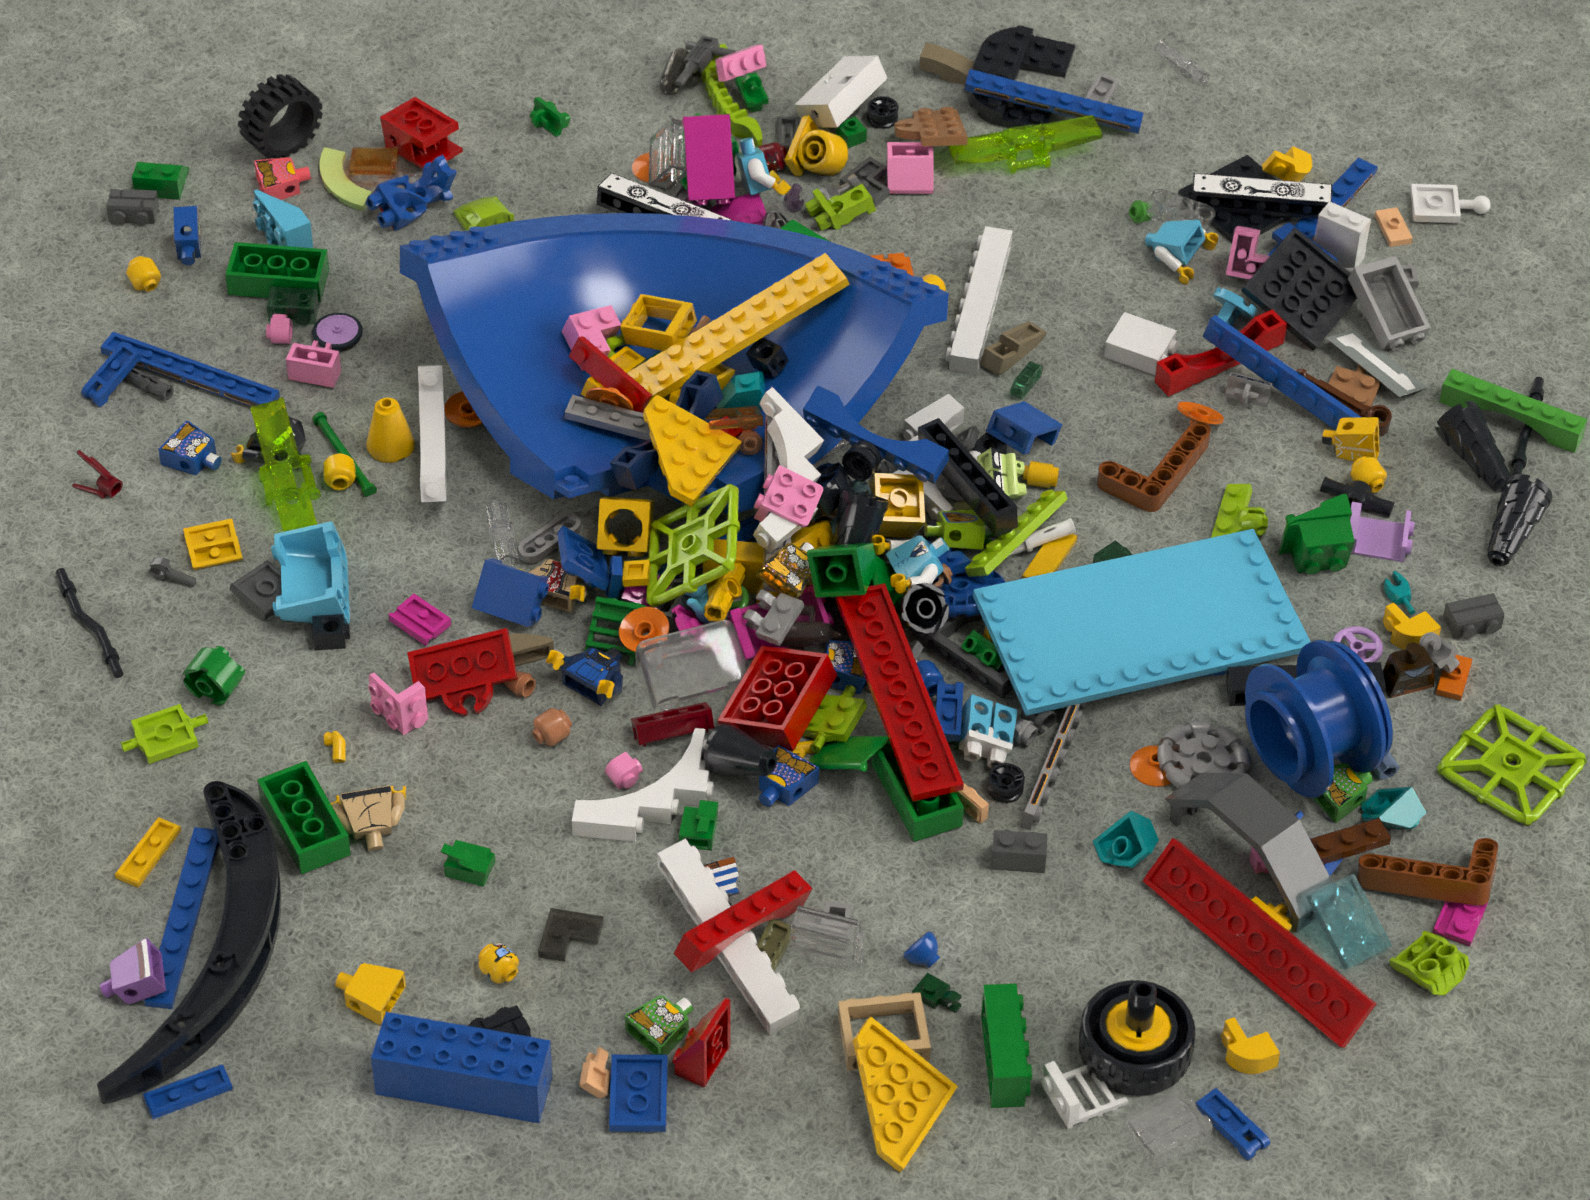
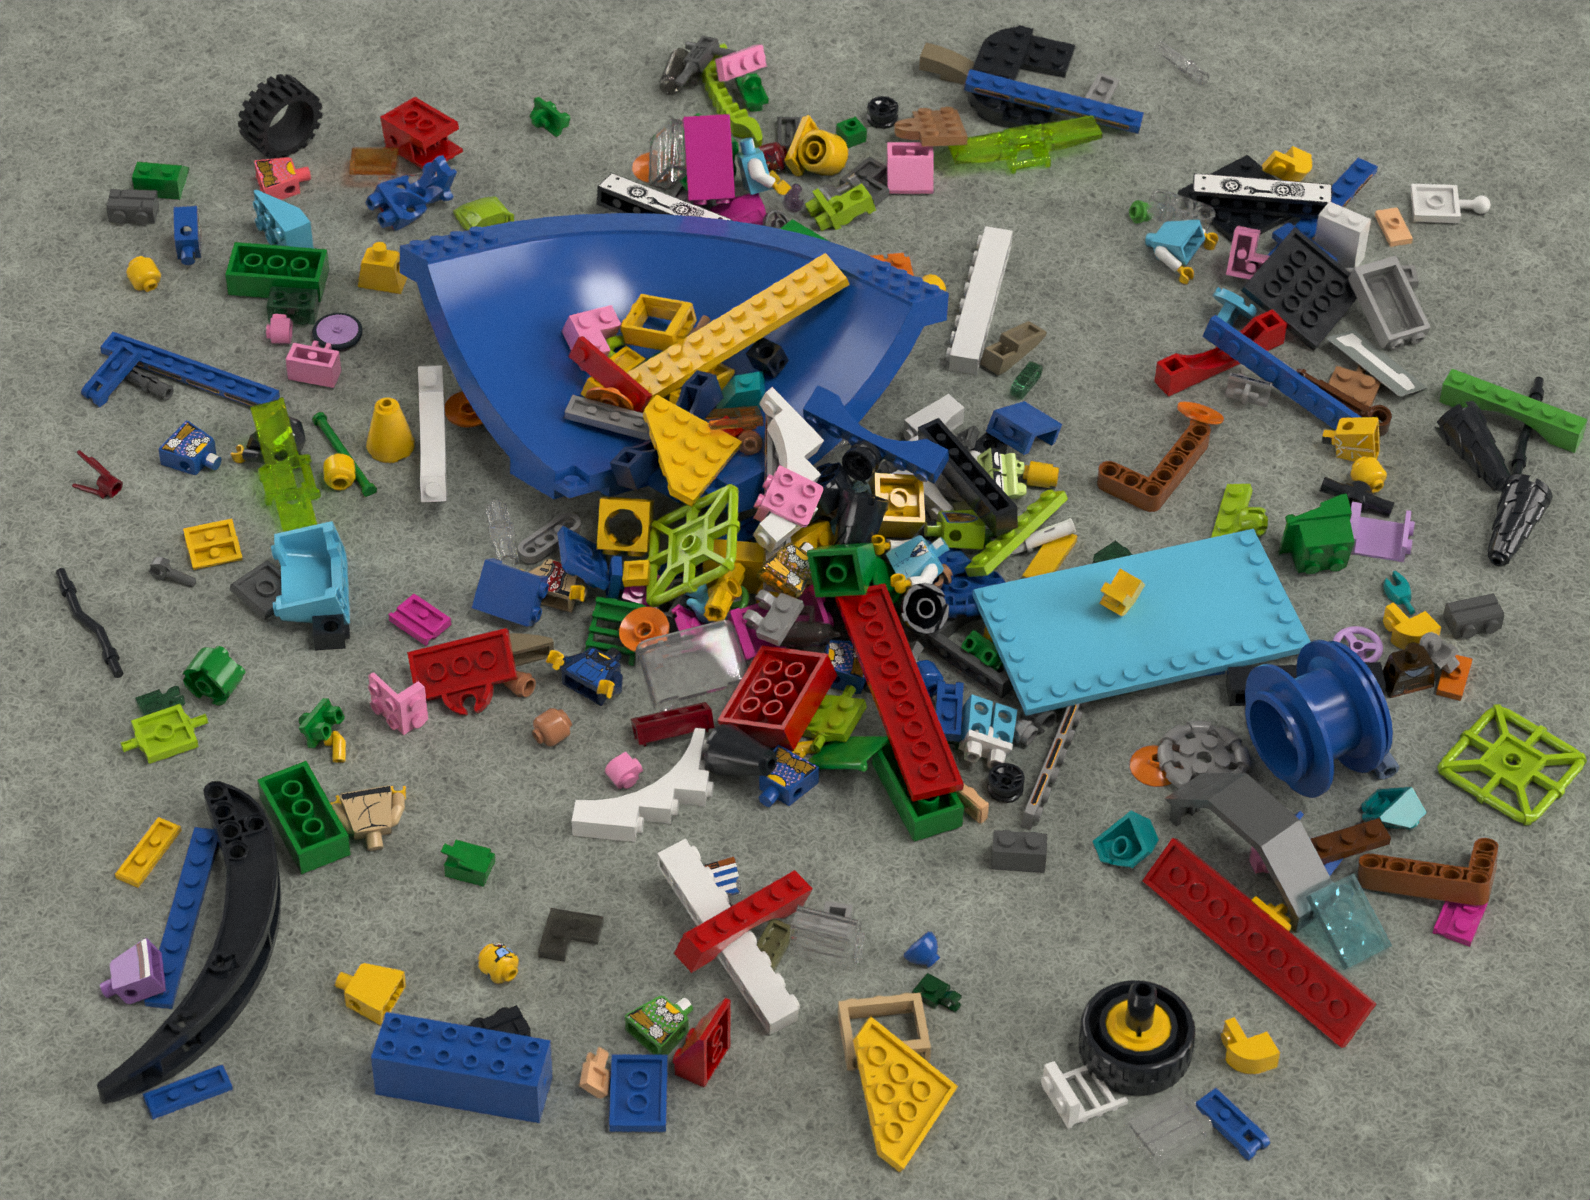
(157, 701): none -> clear green plate
(318, 723): none -> green hips
(338, 183): yellowish green tile -> none
(381, 270): none -> yellow torso
(700, 824): green piece -> none
(842, 90): white brick -> none
(1005, 1045): green brick -> none
(1121, 593): none -> yellow brick
(1140, 343): white brick -> none
(1345, 793): bright green torso -> none
(1432, 963): lime slope -> none

